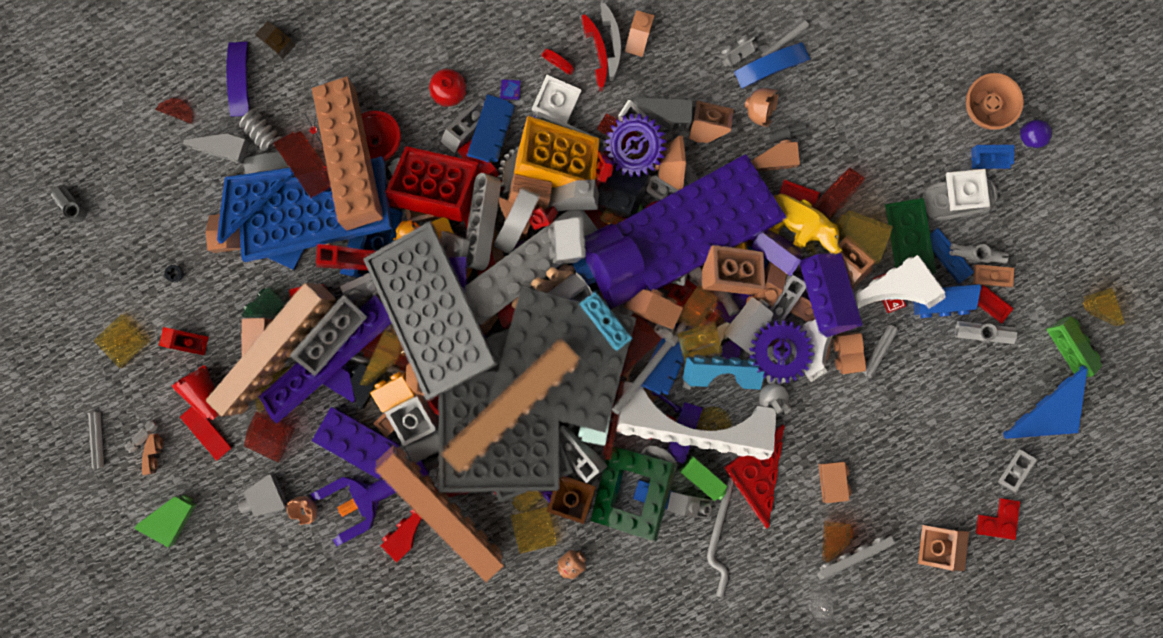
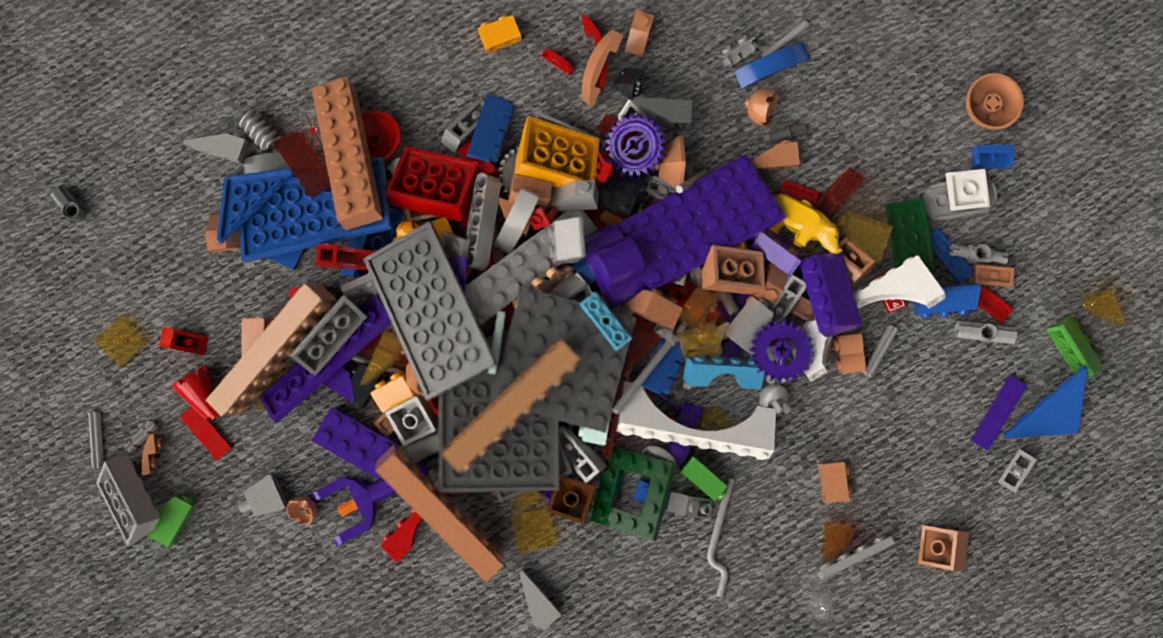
(127, 499): none -> light grey slope
(170, 269): black bush -> none
(177, 109): clear red tile -> none
(237, 78): dark purple slope -> none
(265, 306): clear green slope -> none
(267, 436): clear red slope -> none
(275, 39): dark brown slope -> none
(447, 87): red cylinder -> none
(497, 339): none -> light aqua tile
(499, 33): none -> light orange brick
(510, 89): dark purple tile -> none
(540, 606): none -> light grey slope
(556, 99): white plate -> none
(571, 564): nougat head -> none
(609, 20): light grey slope -> none
(609, 42): none -> nougat slope
(629, 82): none -> black slope
(689, 182): none -> light grey bar
(710, 122): nougat slope -> none
(757, 478): red tile -> none
(998, 413): none -> dark purple tile
(1004, 524): red plate -> none
(1036, 133): dark purple hair -> none

